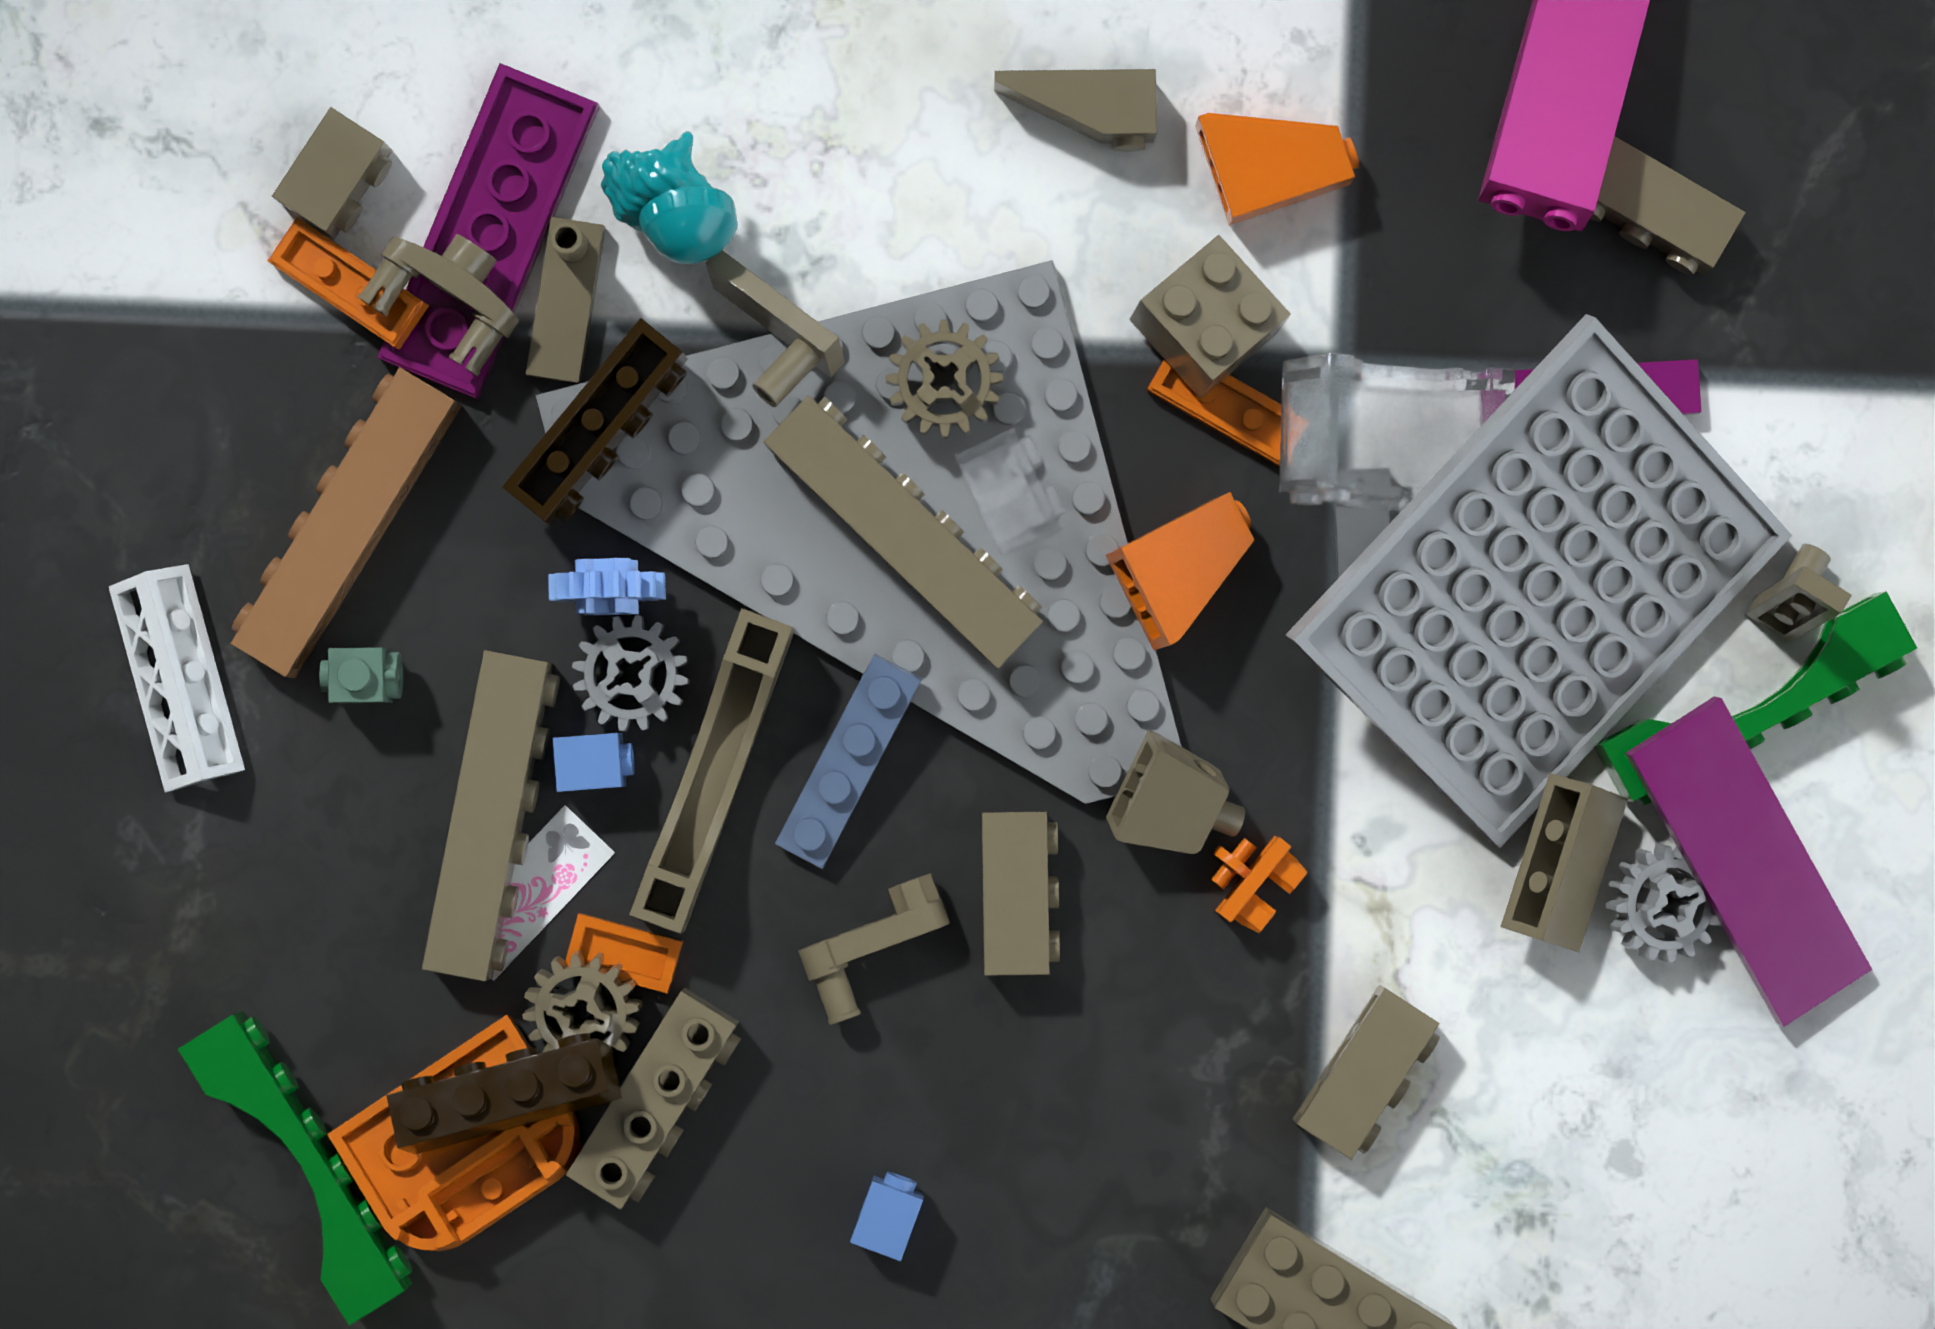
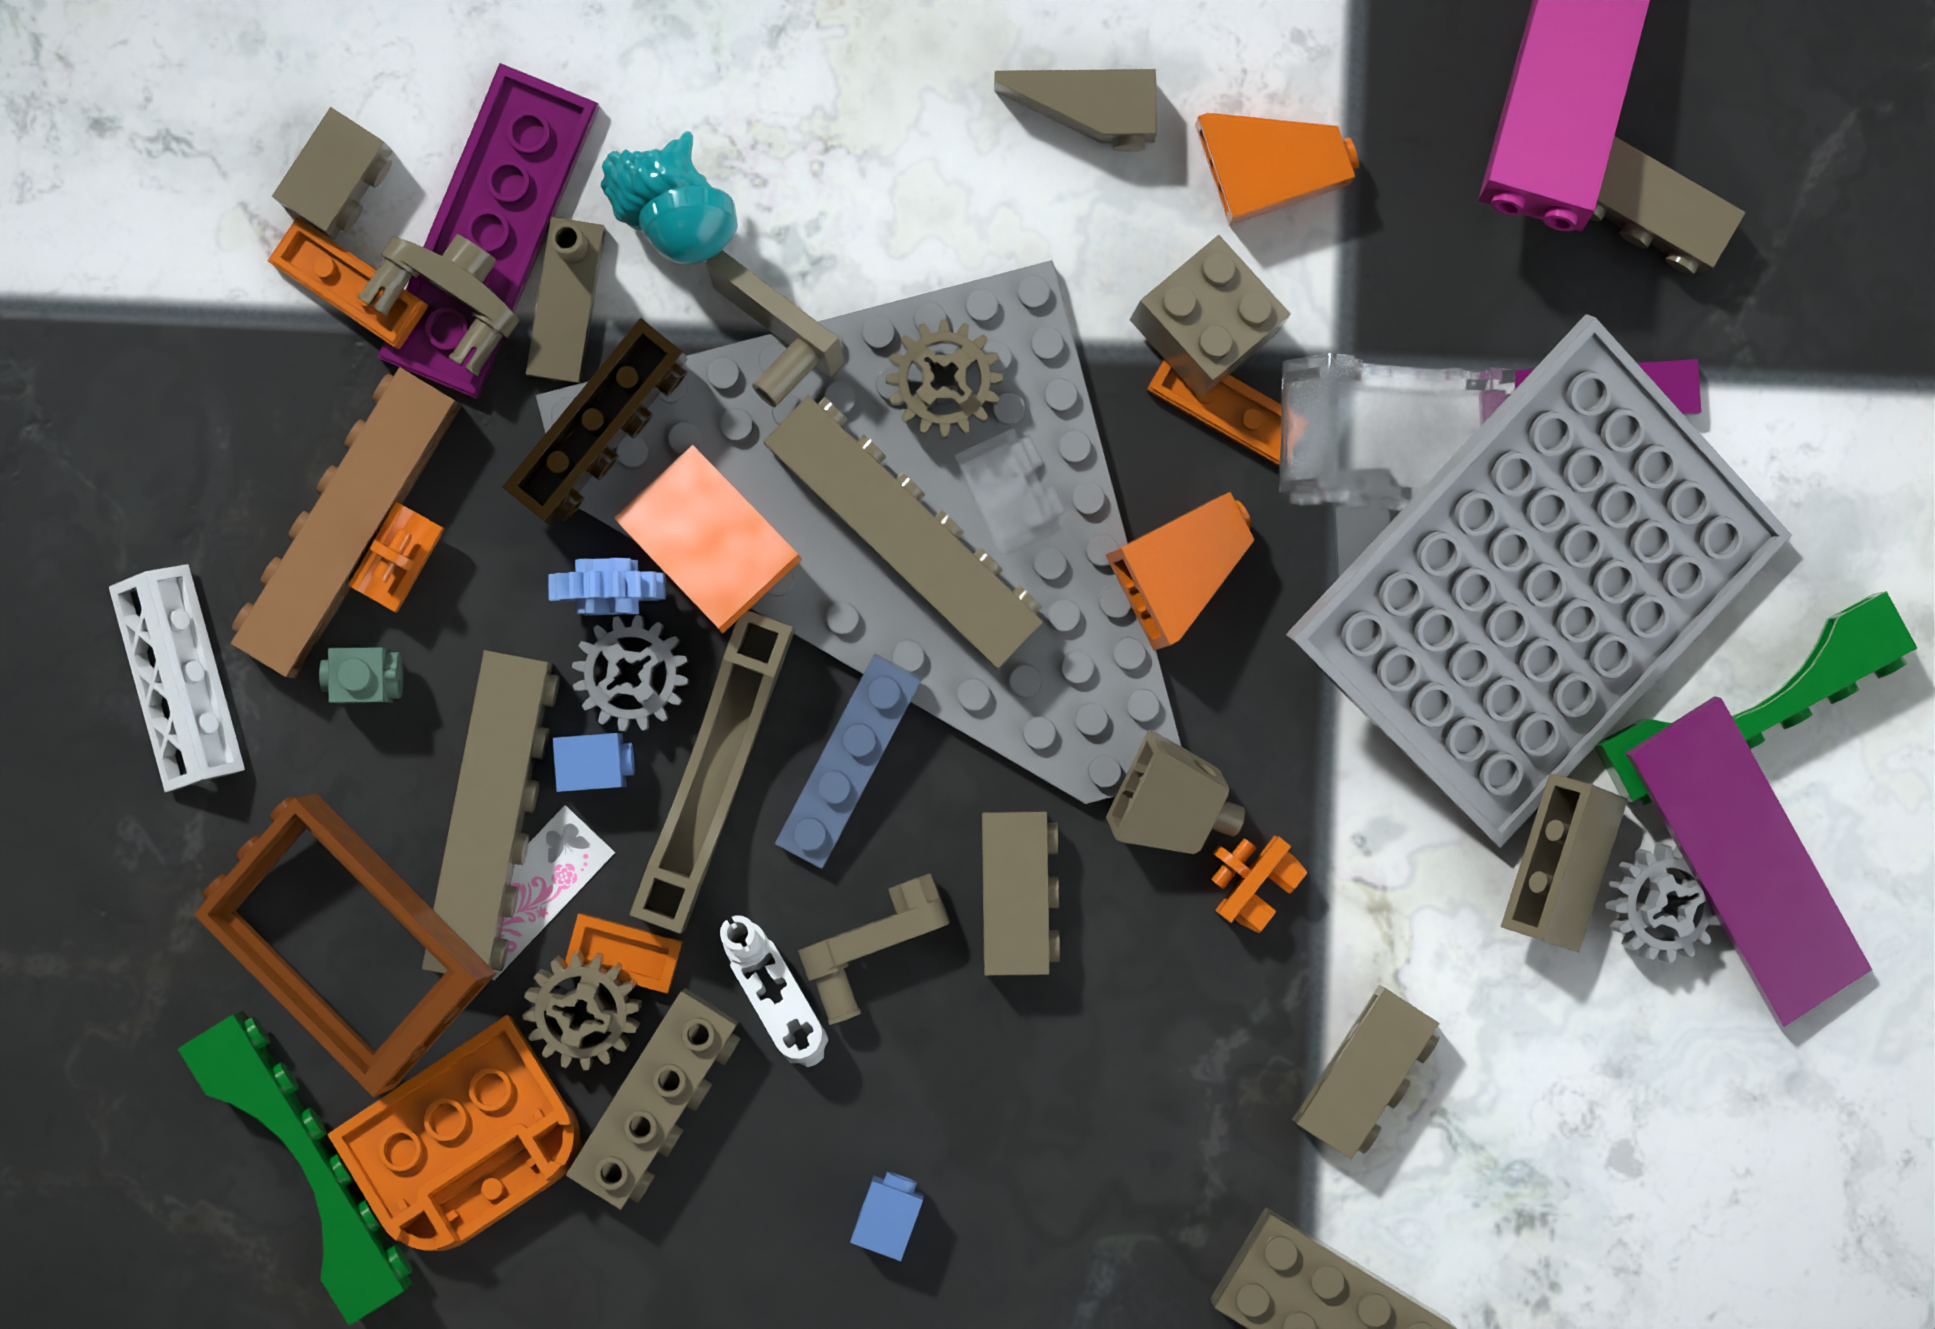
(396, 557): none -> orange hips
(426, 1022): none -> dark orange door
(503, 1096): dark brown brick -> none
(708, 538): none -> tile
(780, 1018): none -> white beam
(1801, 598): dark tan piece -> none

